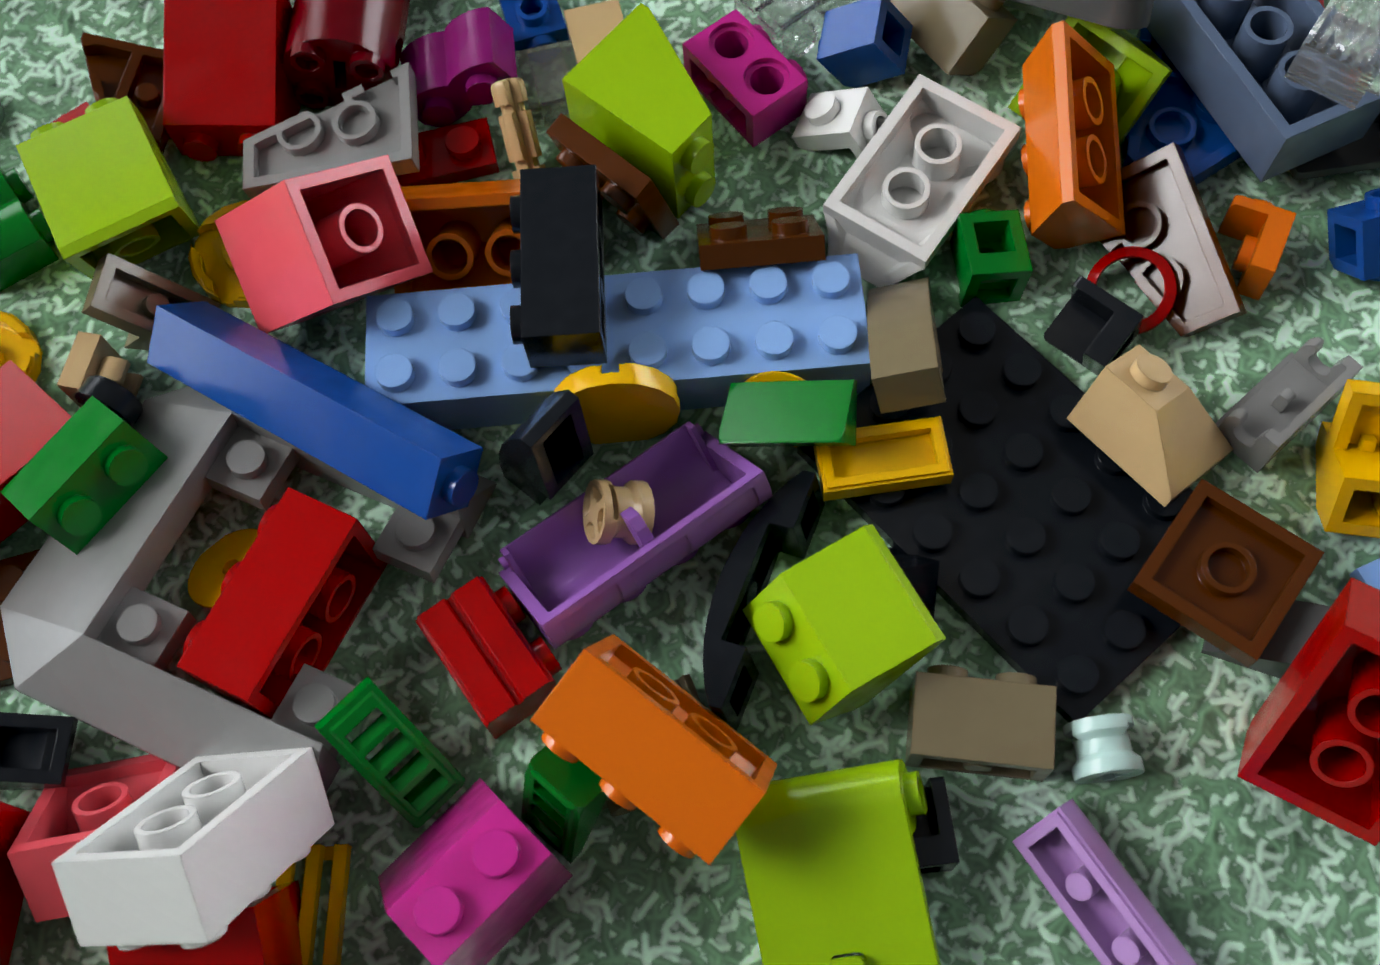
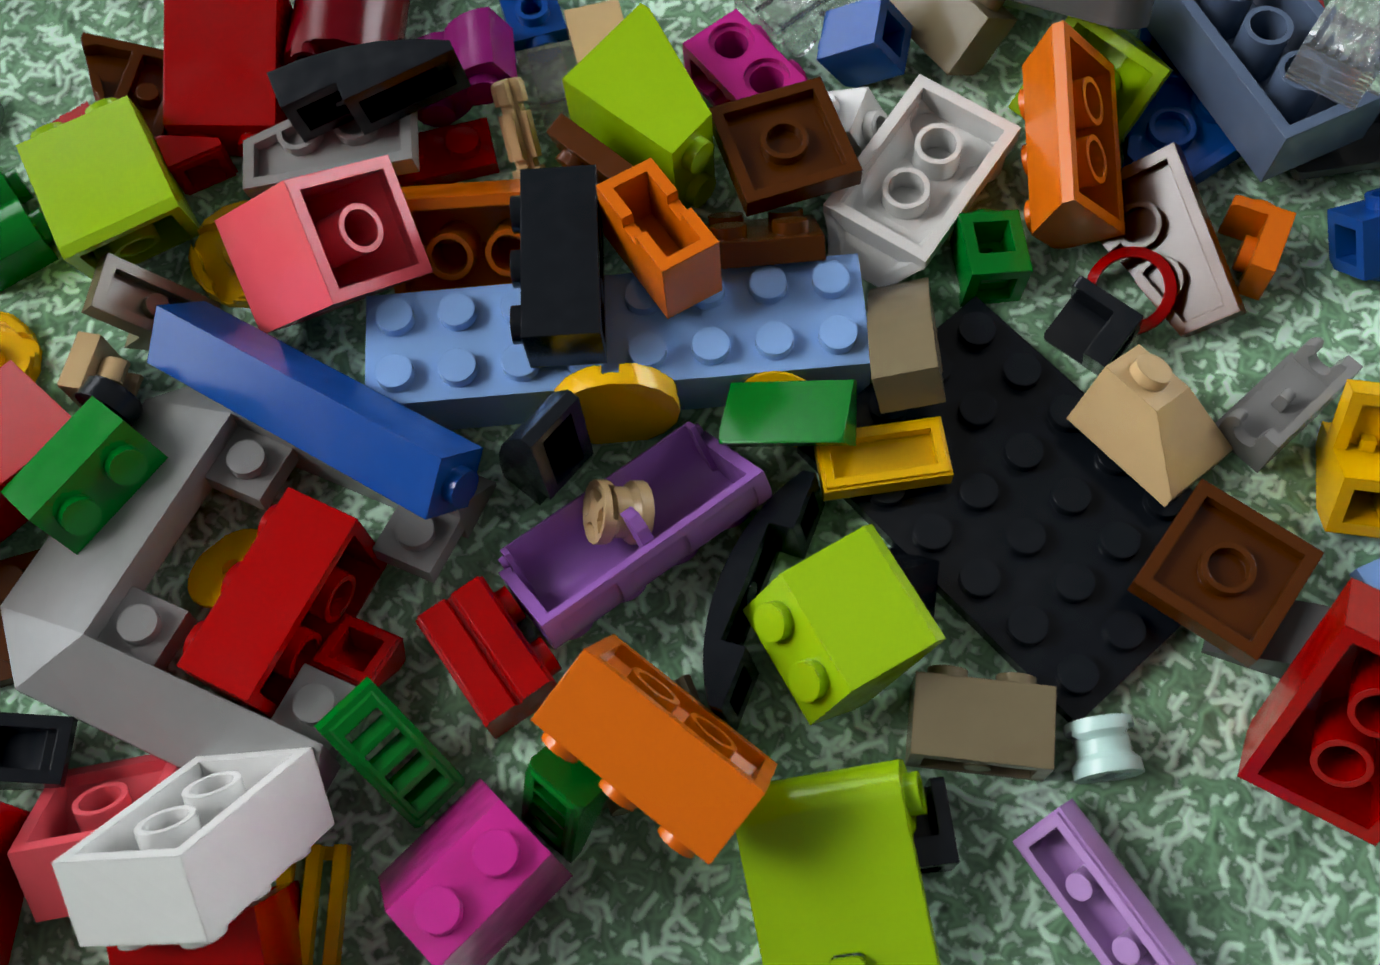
(196, 161): none -> red slope
(359, 651): none -> red slope
(366, 84): none -> black slope
(660, 238): none -> orange brick
(784, 146): none -> reddish brown plate

